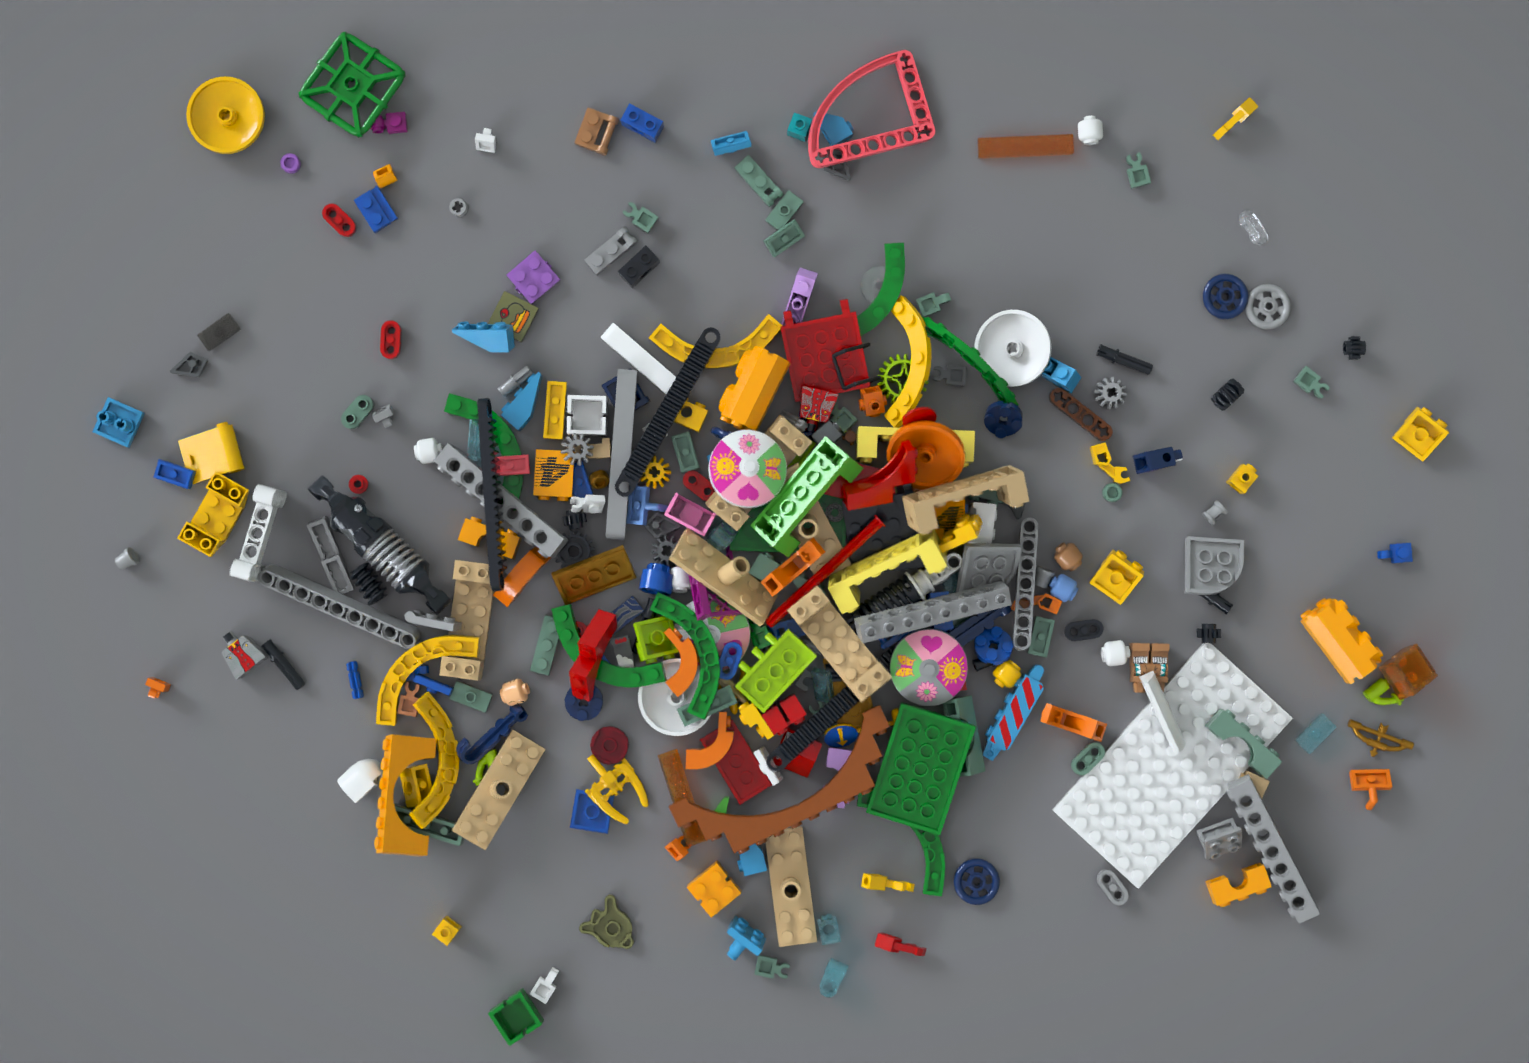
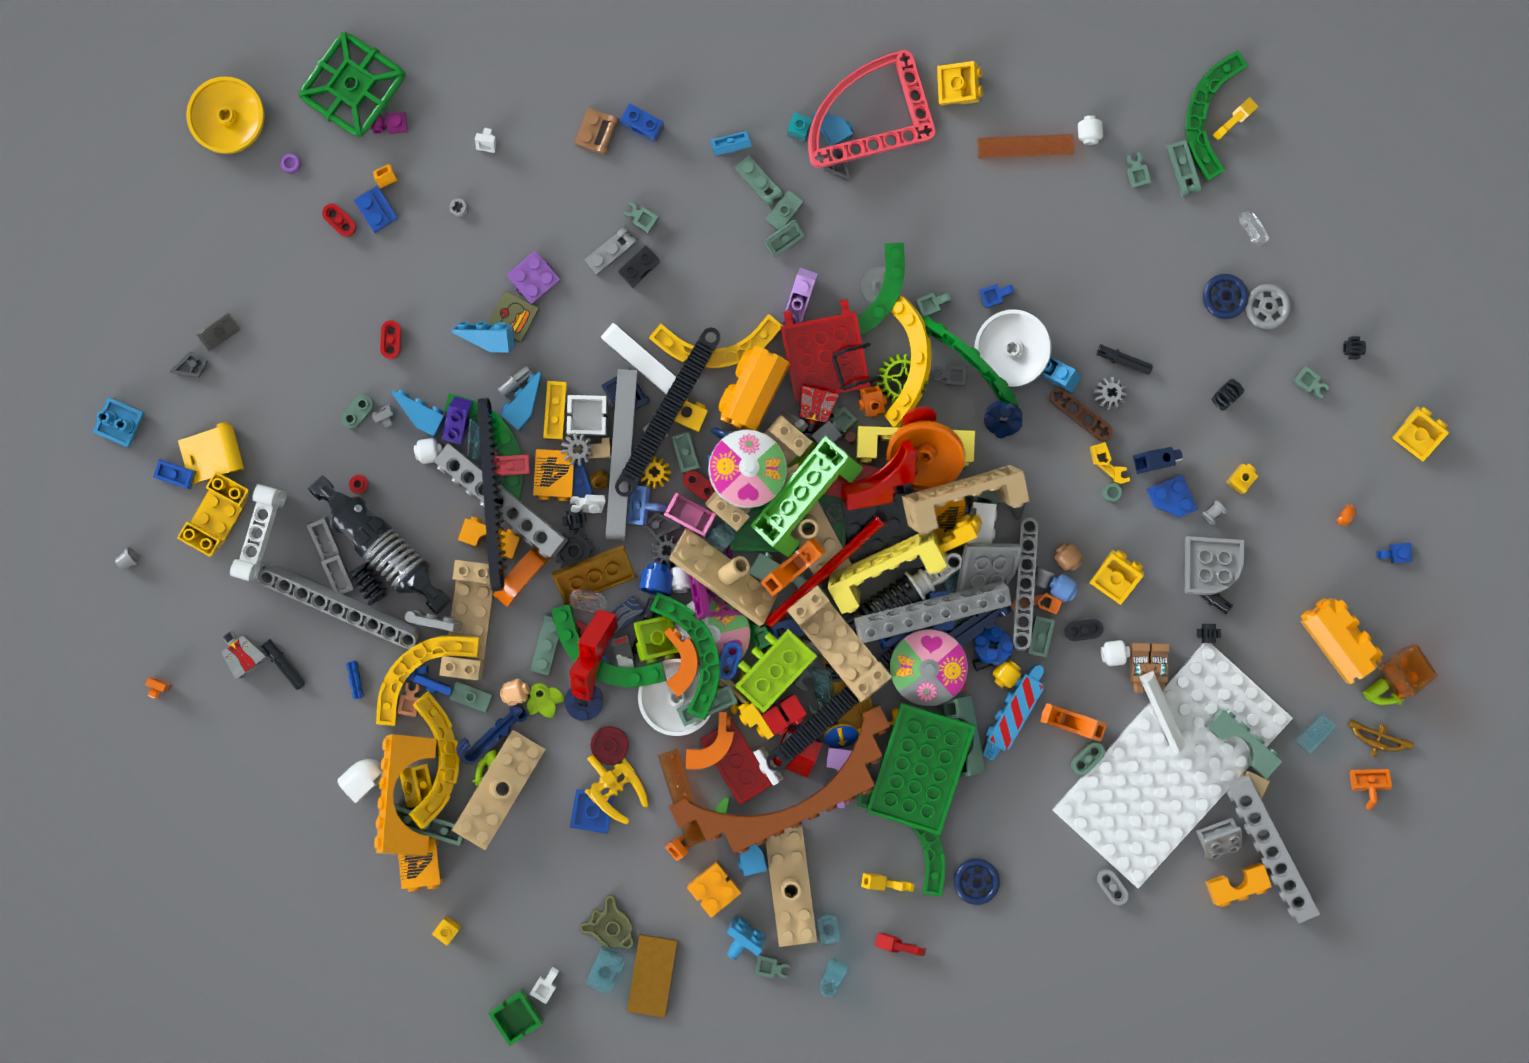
(422, 417): none -> dark azure slope
(422, 870): none -> light orange panel
(457, 420): none -> dark purple brick
(546, 702): none -> lime plate
(587, 599): none -> clear plate
(608, 959): none -> clear light blue brick
(652, 975): none -> pearl gold tile
(959, 83): none -> yellow plate
(993, 295): none -> blue plate
(1173, 497): none -> blue plate
(1184, 167): none -> sand green plate
(1197, 112): none -> green plate
(1346, 515): none -> orange plate

